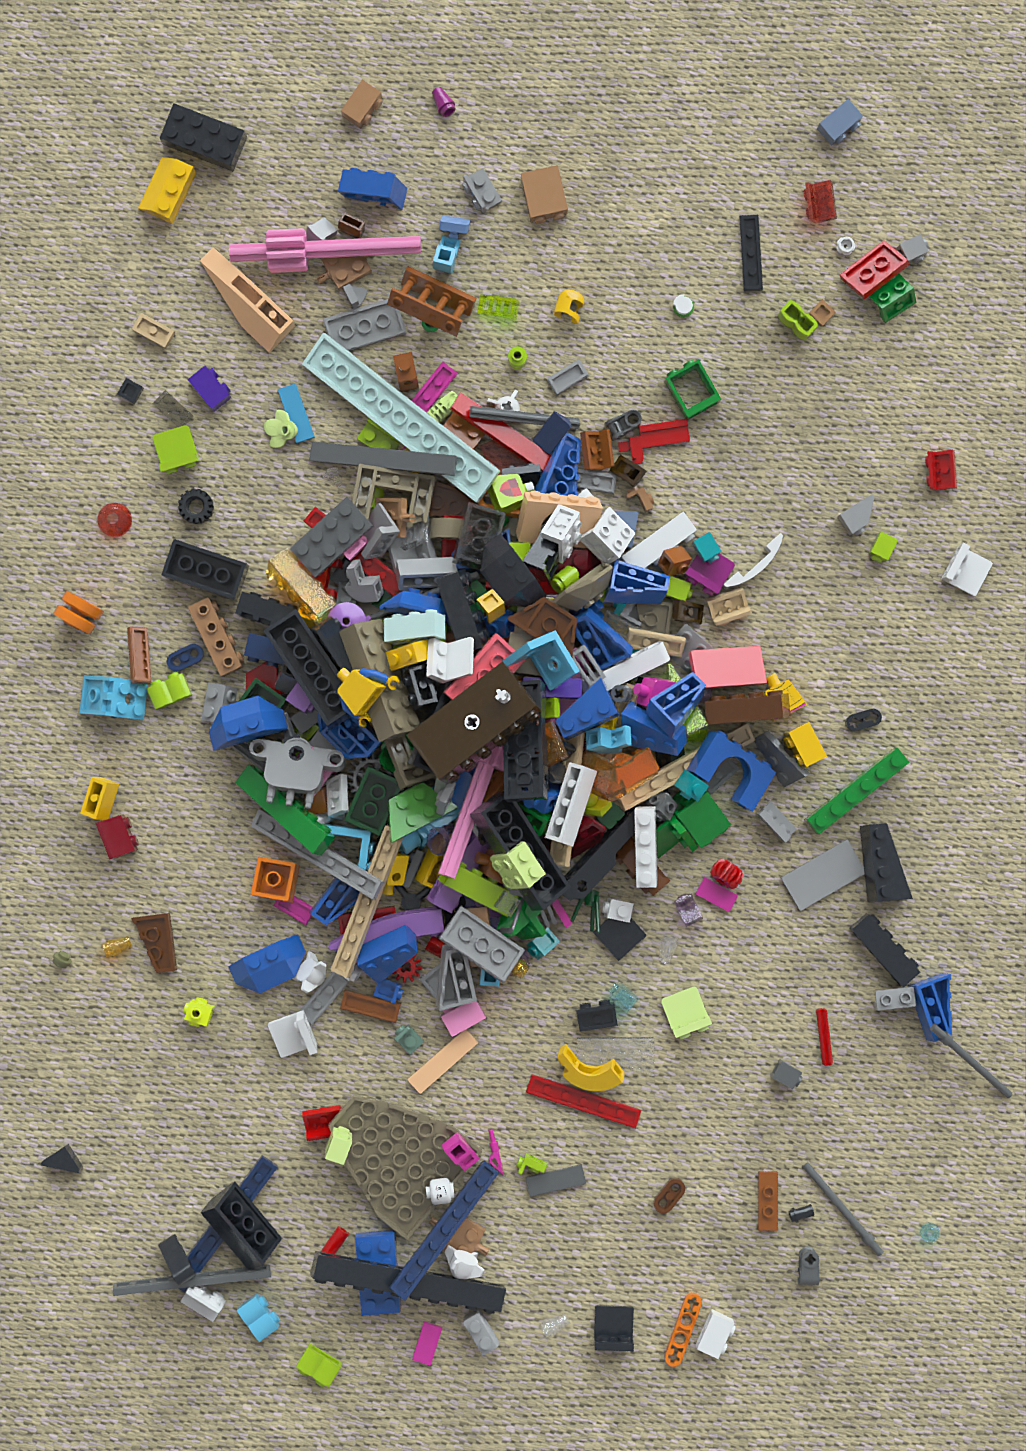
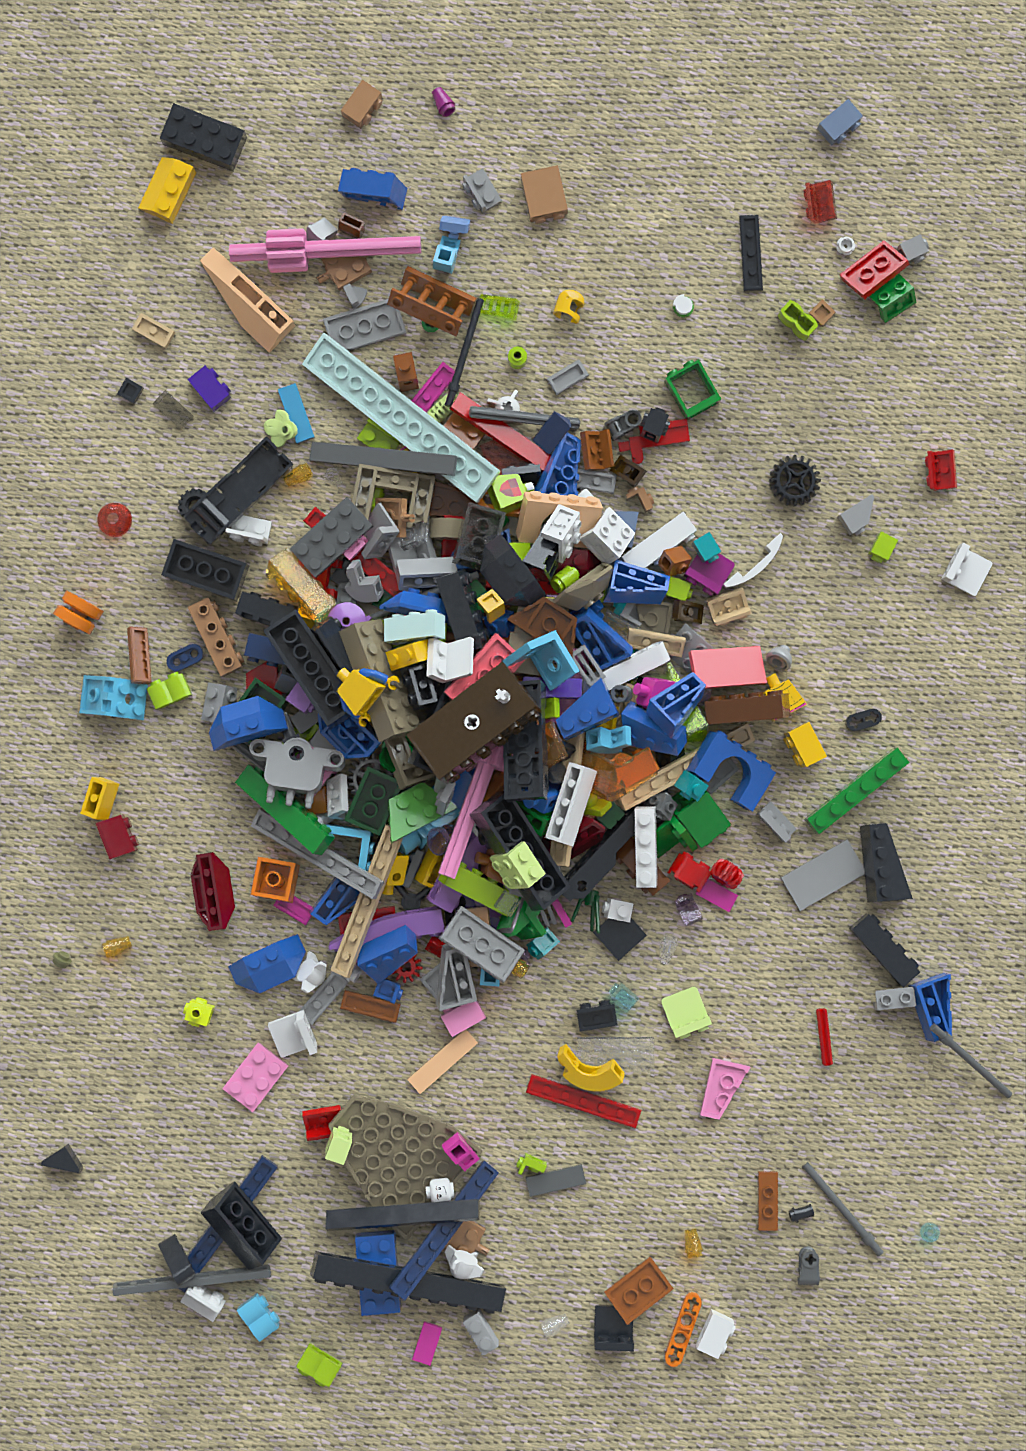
(158, 939): reddish brown wing -> none
(176, 449): lime bracket -> none
(212, 891): none -> dark red wedge
(238, 491): none -> black piece
(250, 529): none -> white bracket
(255, 1077): none -> bright pink plate
(298, 475): none -> clear yellow cone
(335, 1241): red cylinder -> none
(402, 1215): none -> black tile
(408, 1038): sand green bracket -> none
(453, 387): none -> black bar
(495, 1152): dark pink hand -> none
(638, 1290): none -> dark orange plate
(654, 424): none -> black brick
(669, 1195): reddish brown plate -> none
(689, 871): none -> red brick
(693, 1246): none -> clear yellow cone
(721, 1085): none -> bright pink wing
(780, 658): none -> light grey brick
(784, 765): dark grey wing -> none
(786, 1074): dark grey brick -> none
(798, 487): none -> black gear

